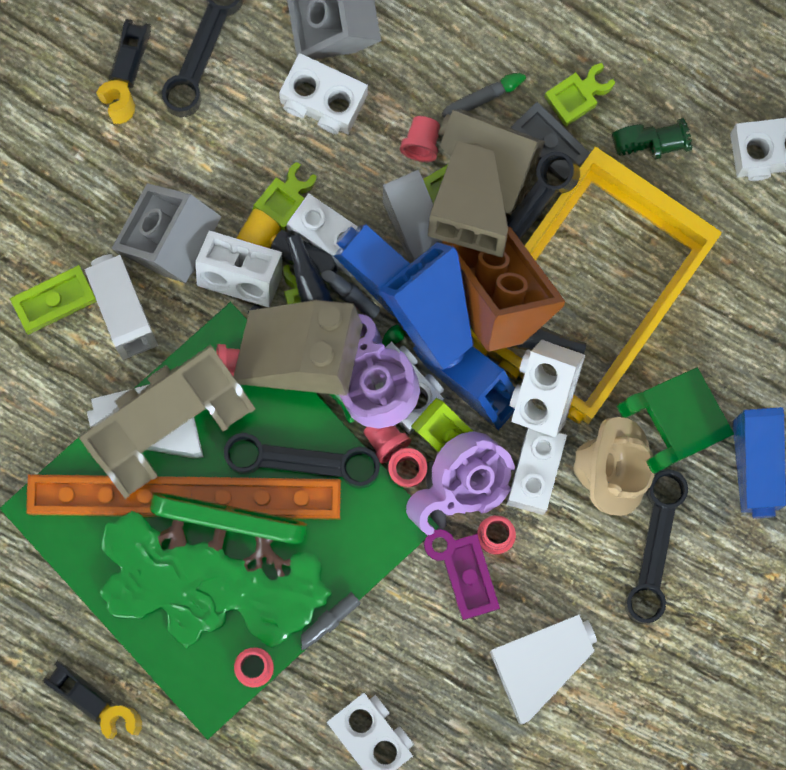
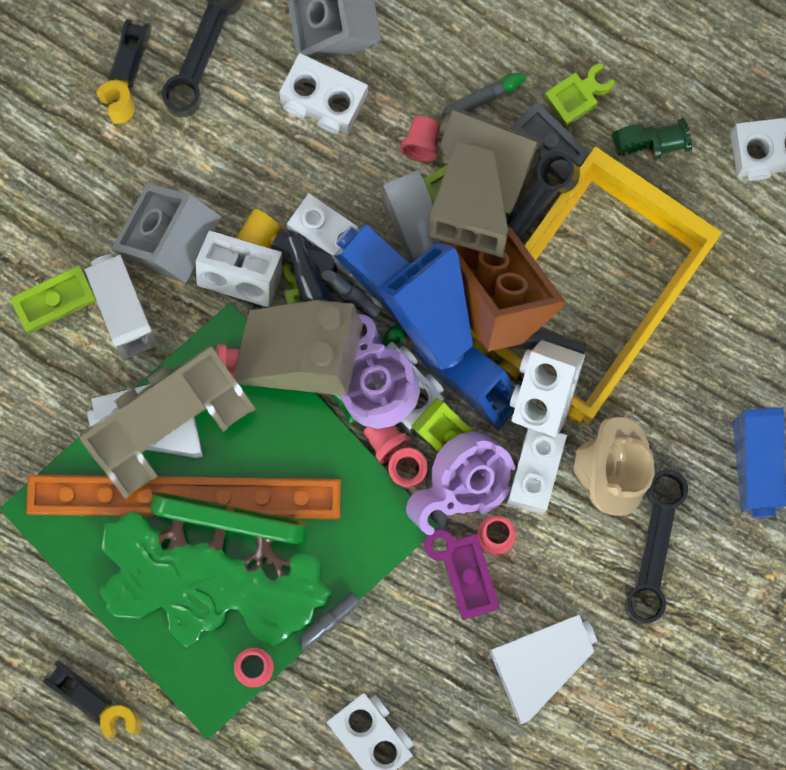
(282, 198): lime plate -> none
(301, 460): black piece -> none
(683, 415): green flag -> none

